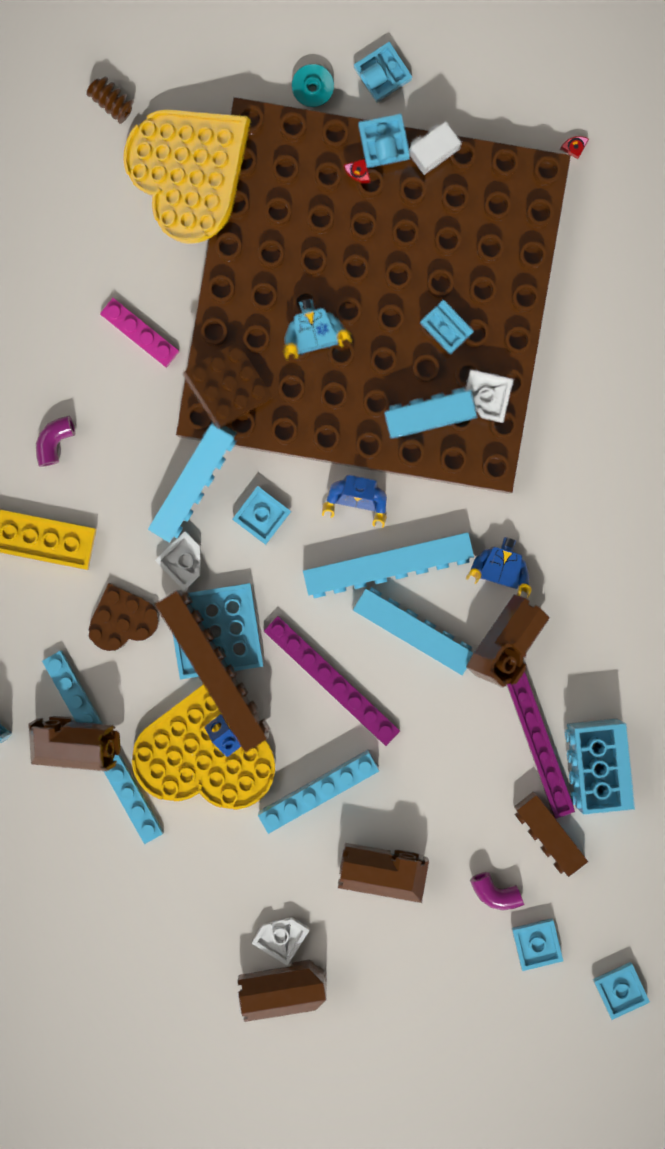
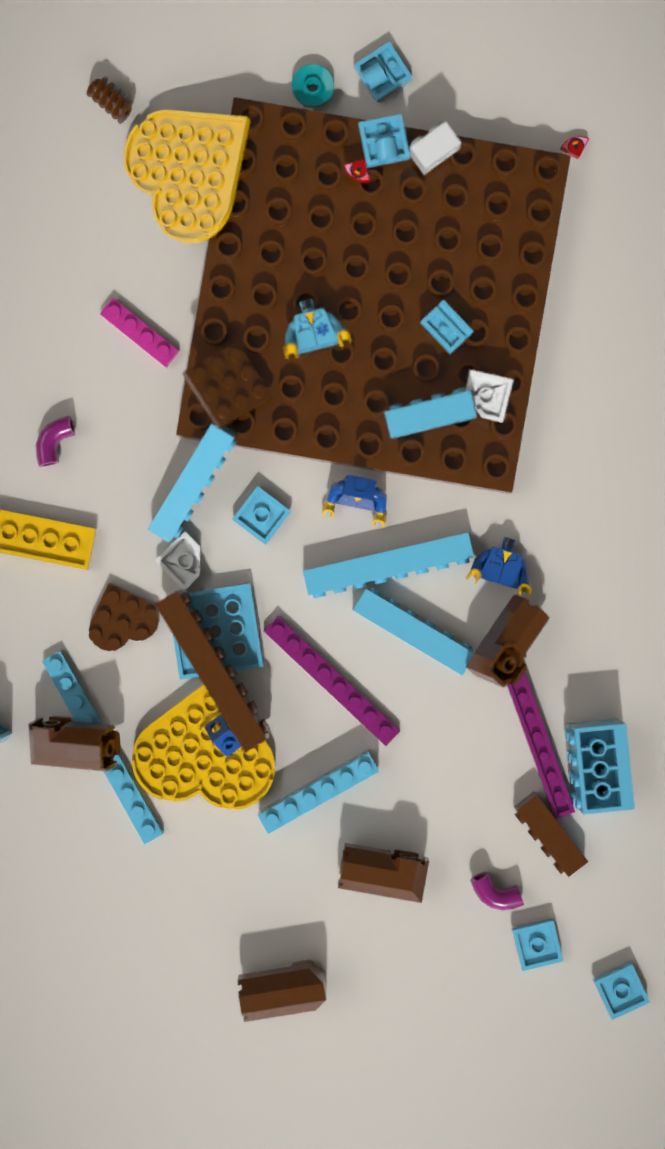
(281, 938): white plate -> none

